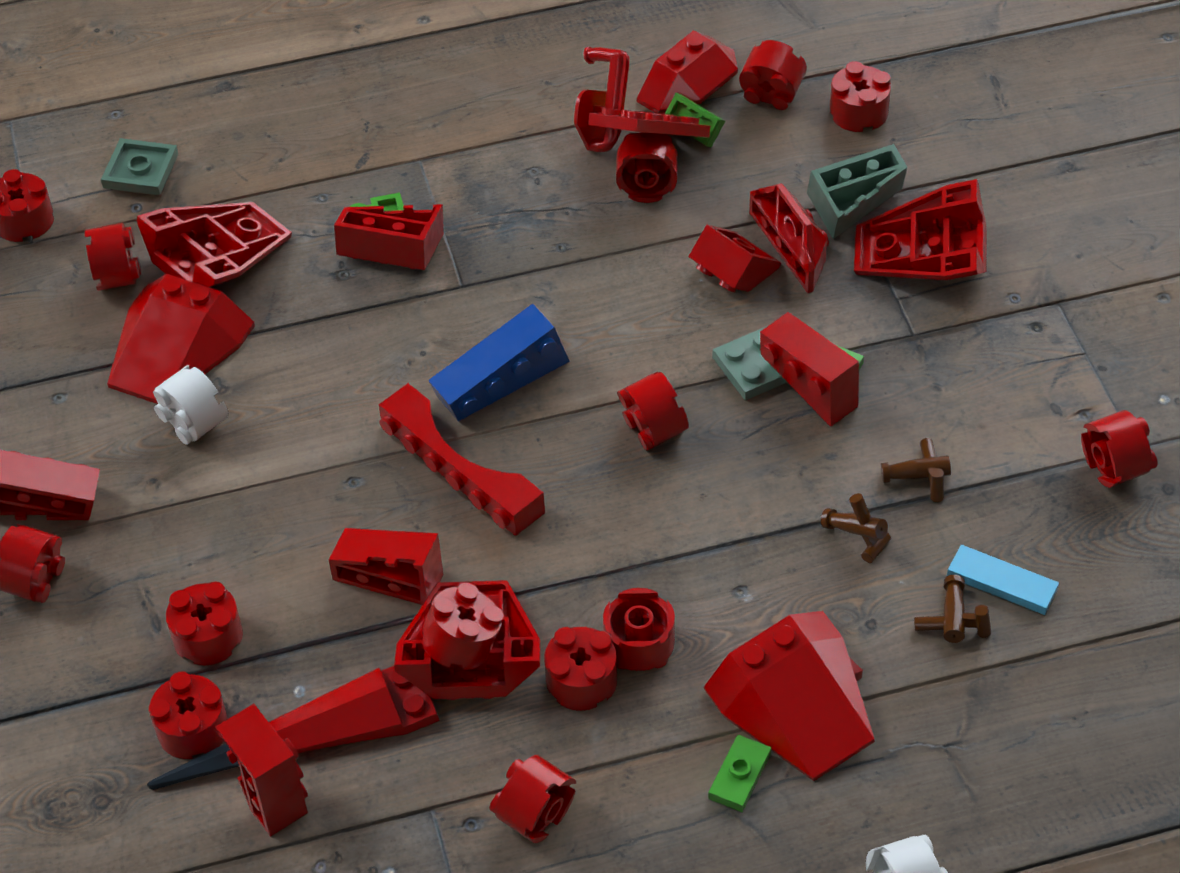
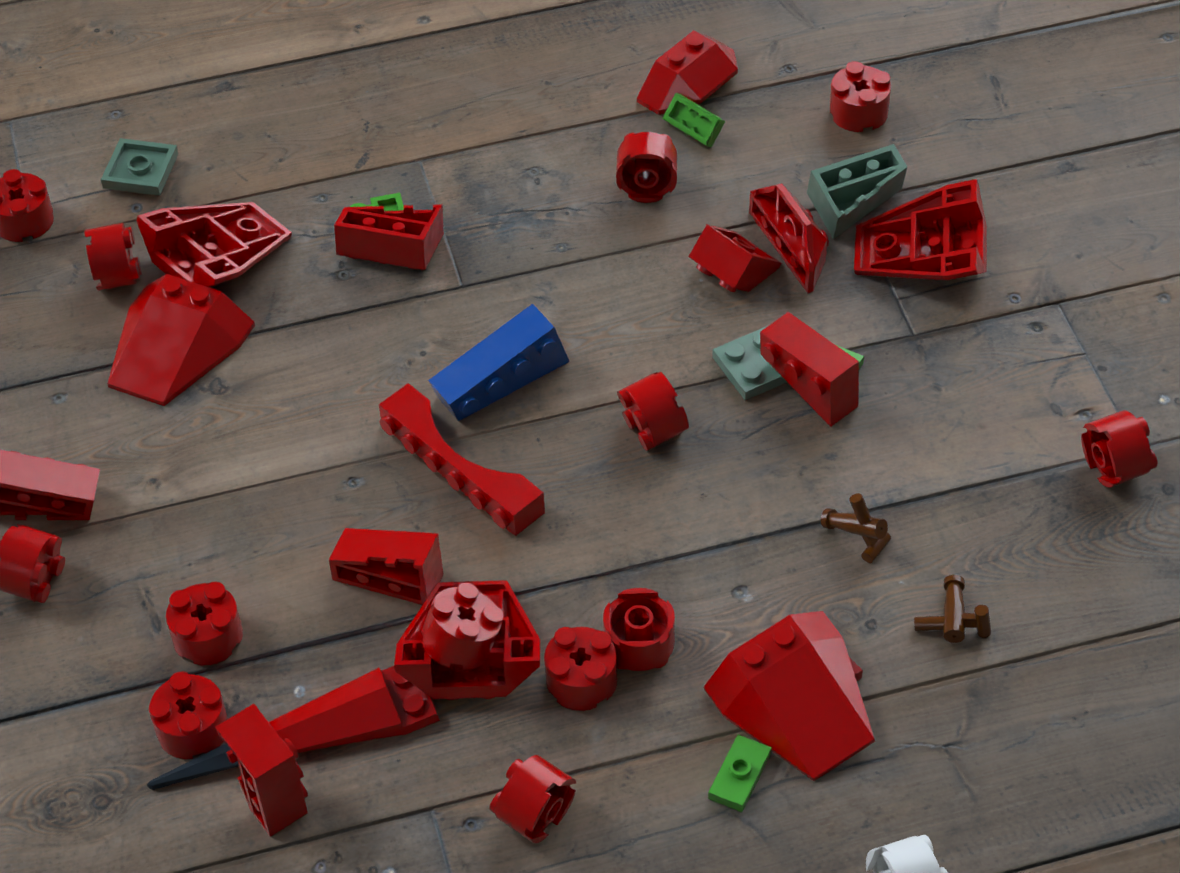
(189, 404): white brick -> none
(602, 116): red plate -> none
(772, 74): red brick -> none
(928, 467): reddish brown piece -> none
(1003, 579): medium azure tile -> none

